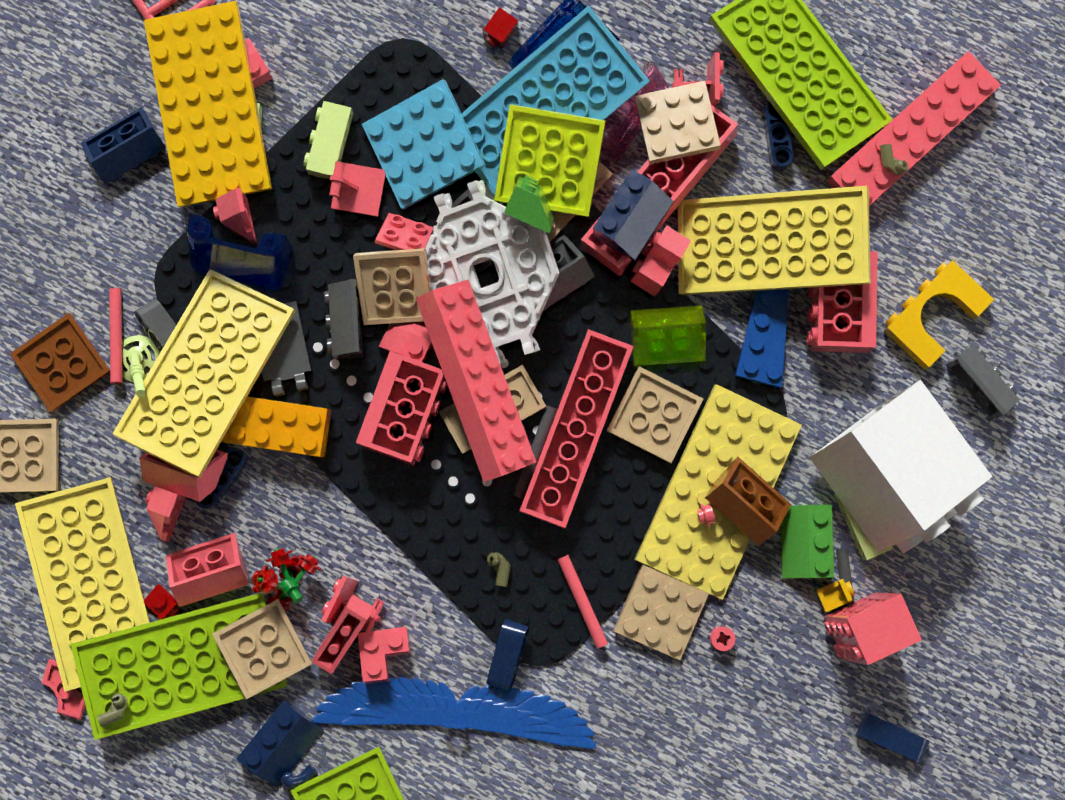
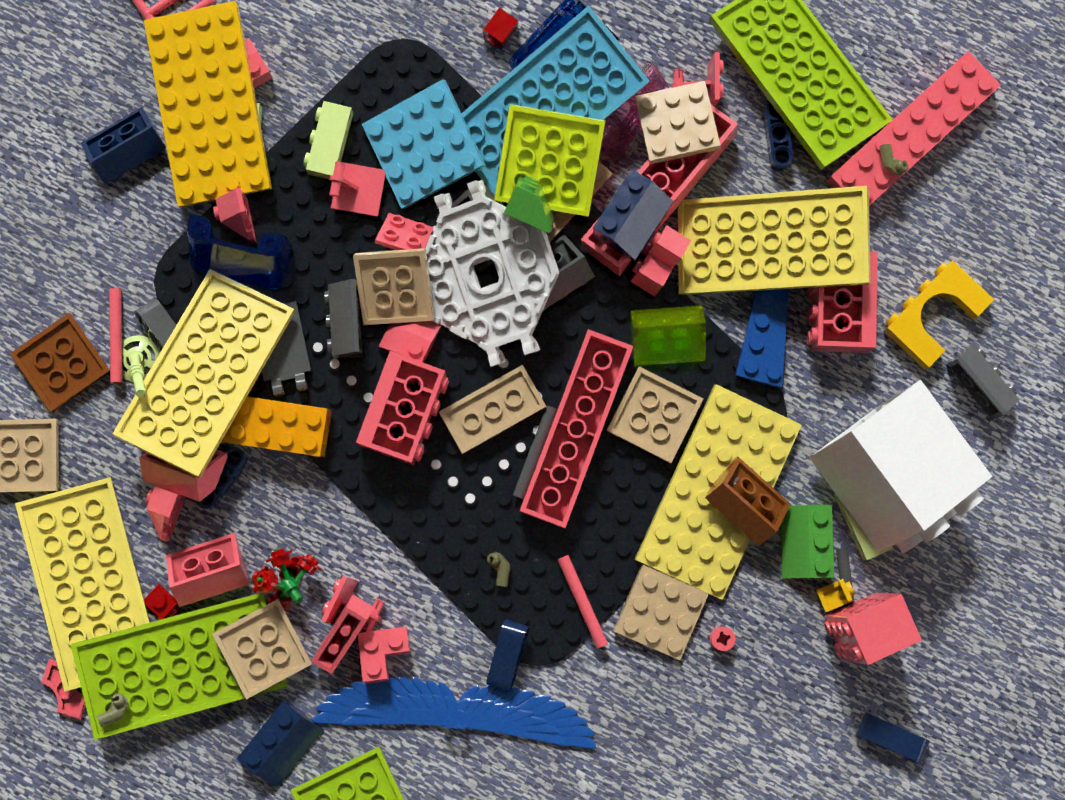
(293, 781): dark blue arm -> none
(475, 380): coral brick -> none
(706, 515): coral plate -> none

